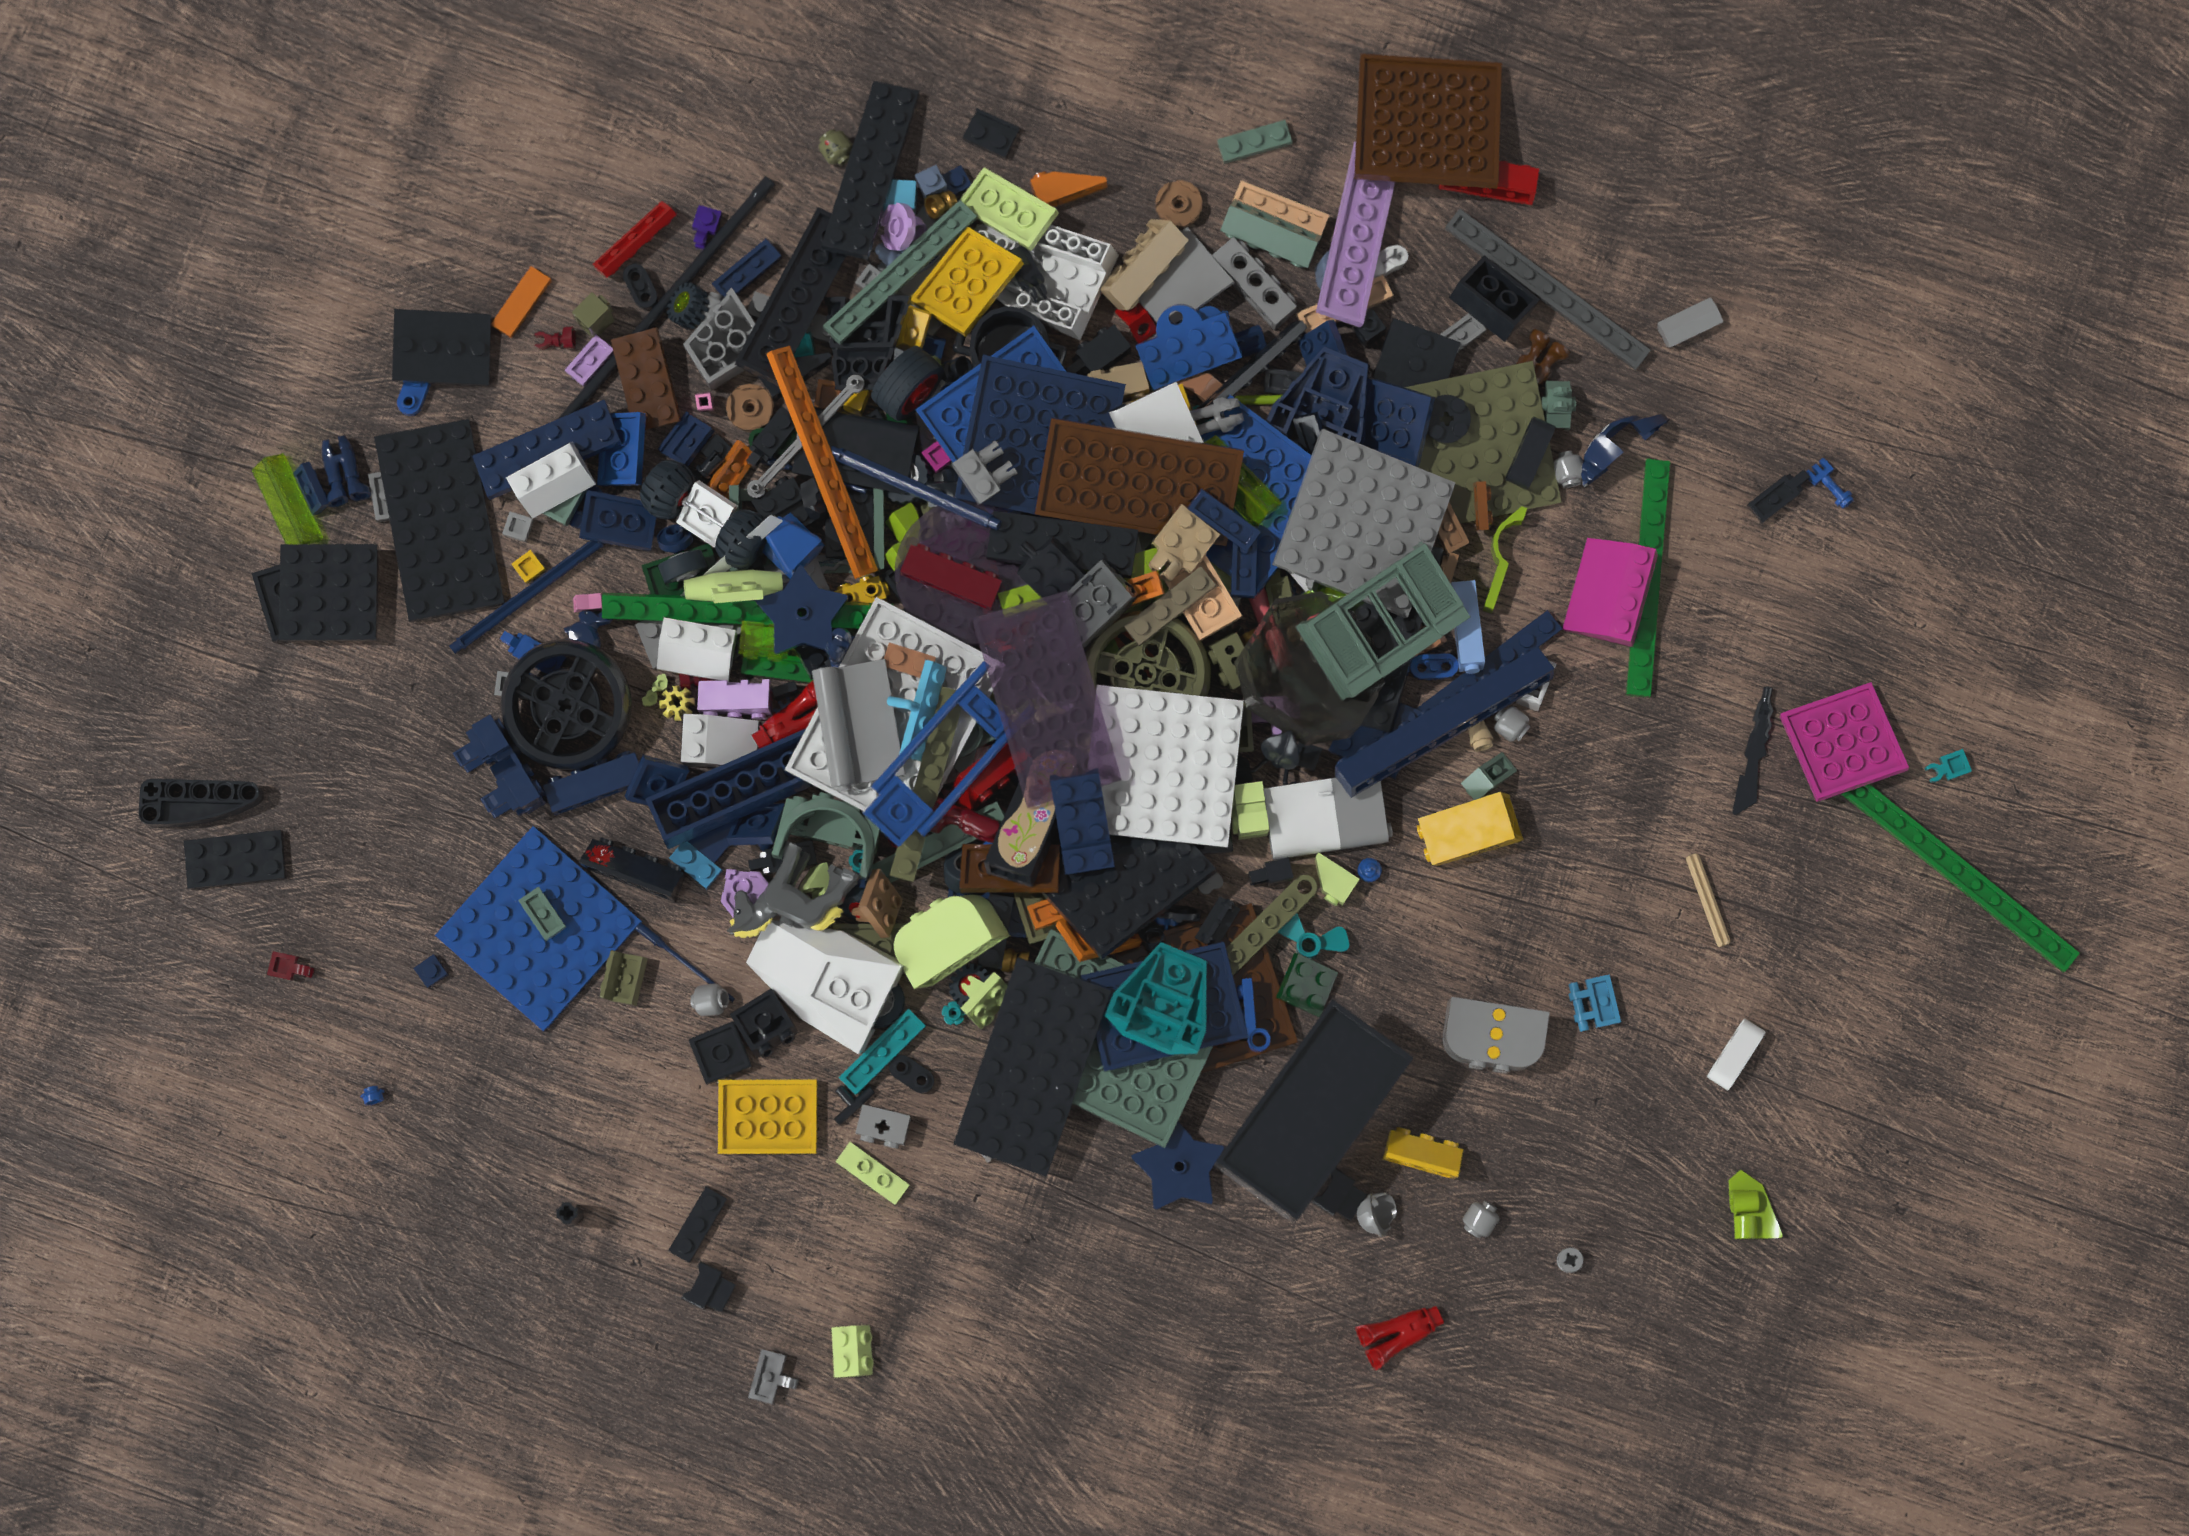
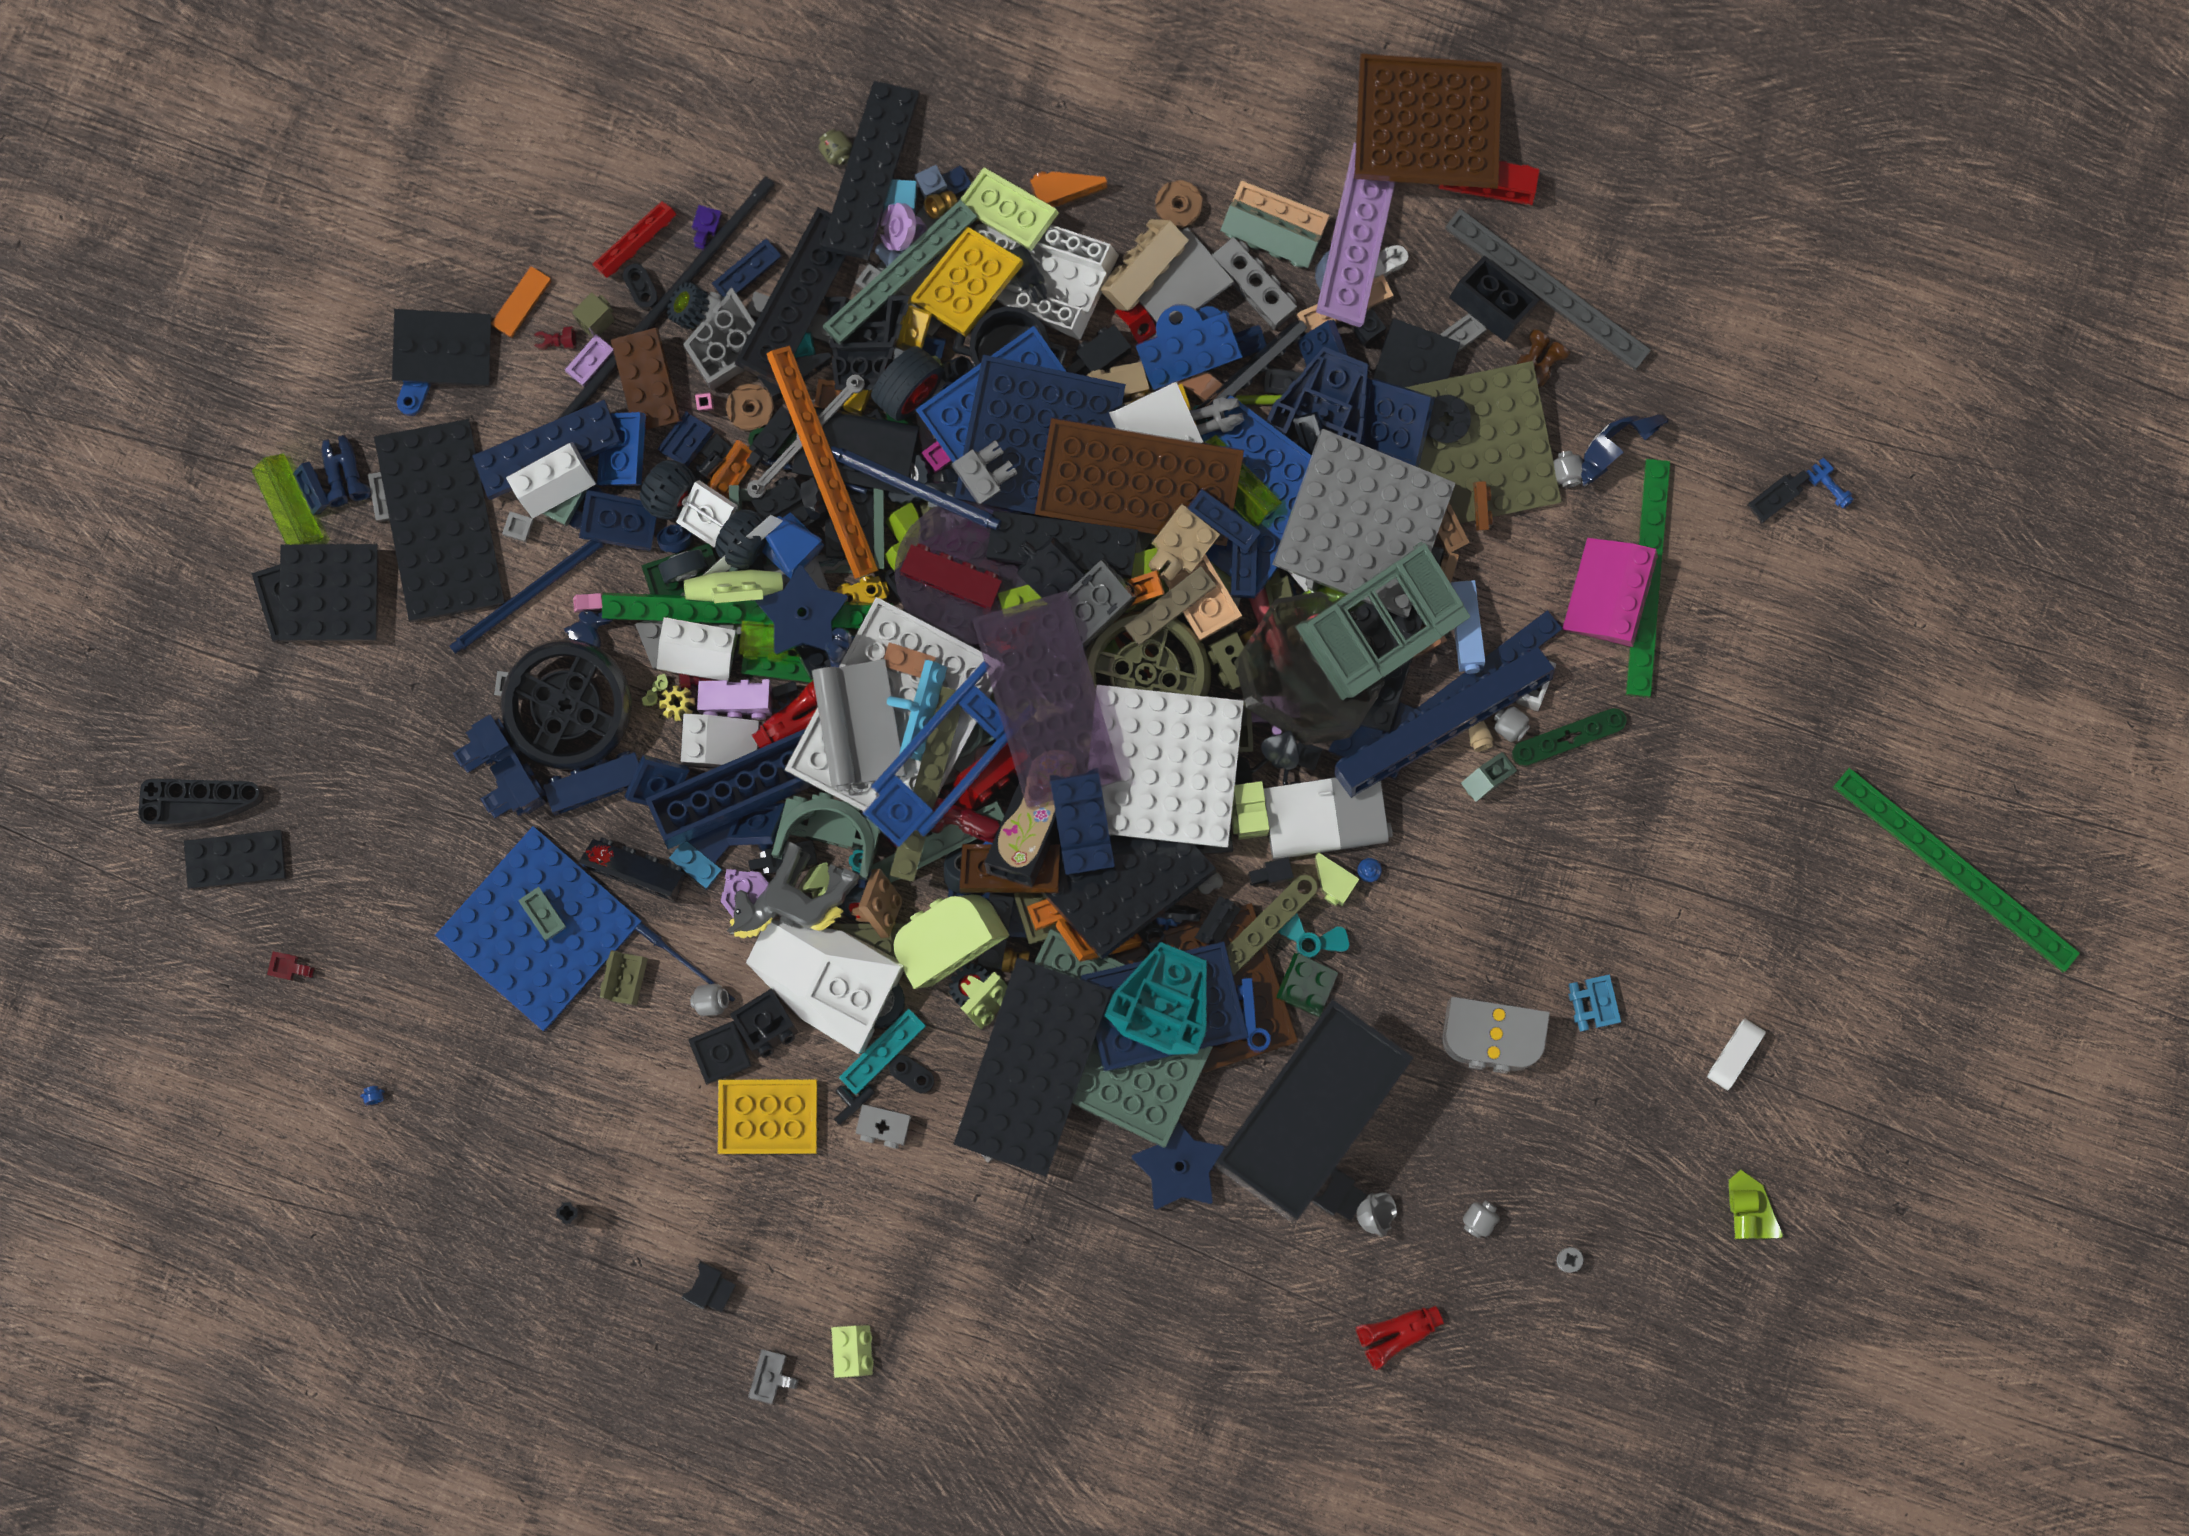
(431, 971): dark blue plate -> none
(522, 643): blue hinge -> none
(528, 567): yellow plate -> none
(697, 1225): black plate -> none
(872, 1173): yellowish green plate -> none
(949, 1018): teal plate -> none
(991, 134): black plate -> none
(1254, 141): sand green plate -> none
(1423, 1153): yellow slope -> none
(1433, 666): blue plate -> none
(1469, 829): yellow slope -> none
(1502, 565): lime piece -> none
(1530, 453): black beam -> none
(1546, 744): none -> dark green piece
(1558, 403): sand green hinge -> none
(1689, 322): light grey piece -> none
(1708, 900): tan axle -> none
(1747, 785): black sword -> none
(1844, 742): dark pink plate -> none
(1952, 766): teal plate -> none

